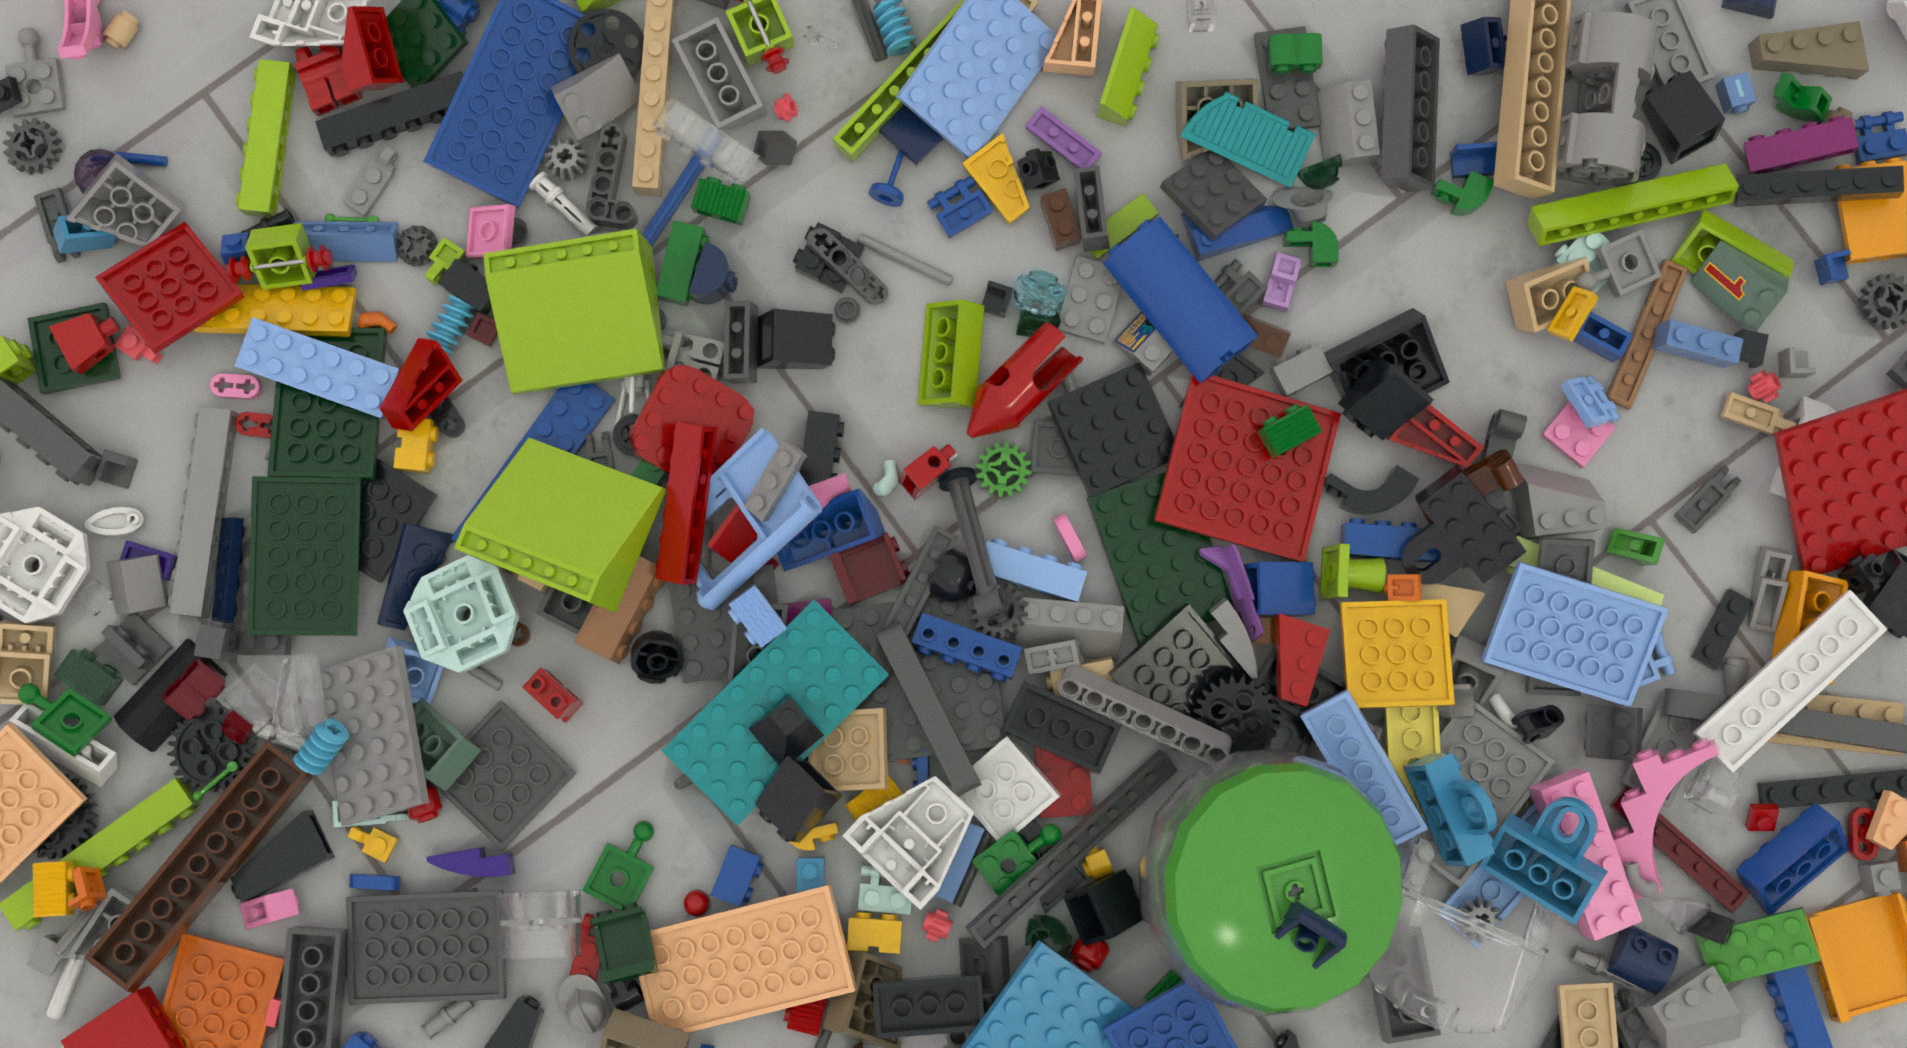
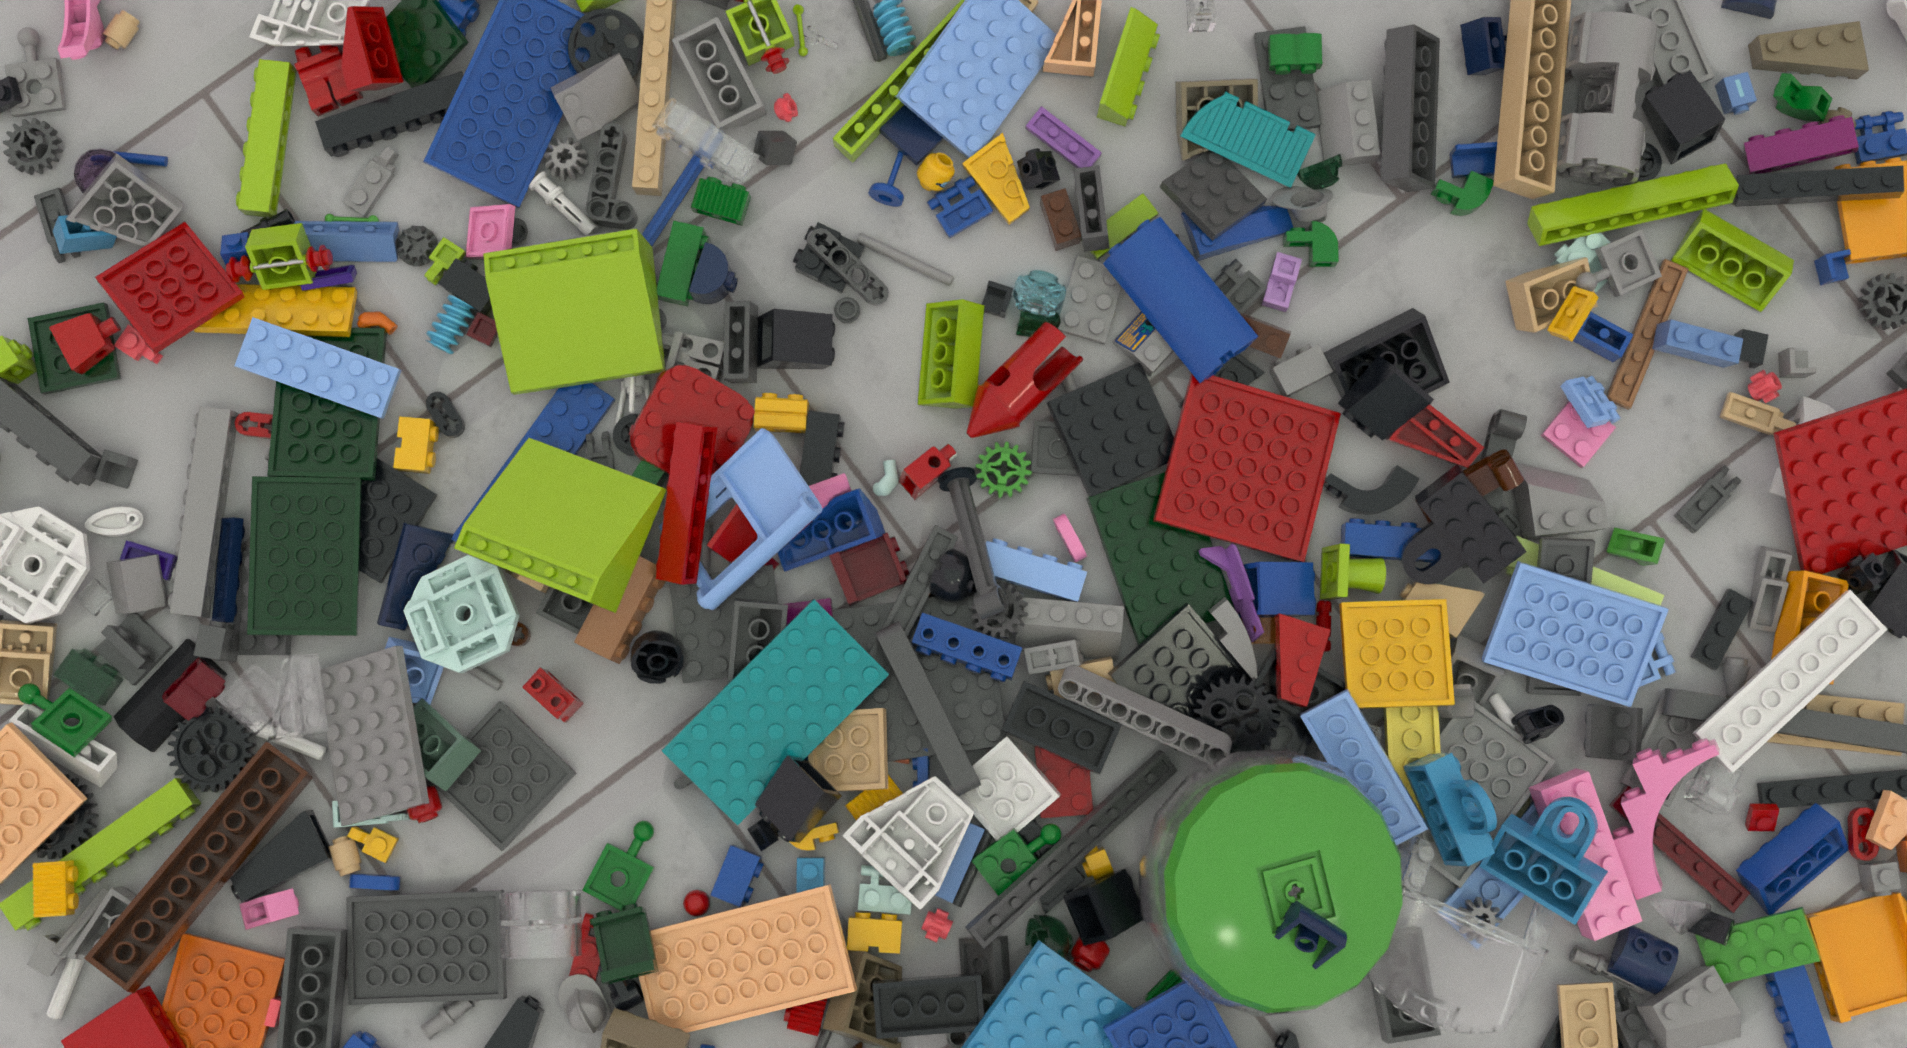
(89, 888): orange bracket -> none
(231, 767): bright green hinge -> none
(235, 392): bright pink beam -> none
(237, 728): dark red plate -> none
(321, 746): medium azure piece -> none
(345, 855): none -> tan brick
(420, 385): red wedge -> none
(474, 863): dark purple slope -> none
(757, 616): light blue brick -> none
(763, 834): none -> black tile
(775, 480): light grey plate -> none
(781, 413): none -> yellow brick
(786, 730): black slope -> none
(798, 10): none -> lime hinge
(935, 171): none -> yellow head
(1288, 431): green brick -> none
(1324, 619): none -> red axle
(1403, 587): orange bracket -> none
(1638, 884): light grey arm -> none
(1740, 284): sand green slope -> none

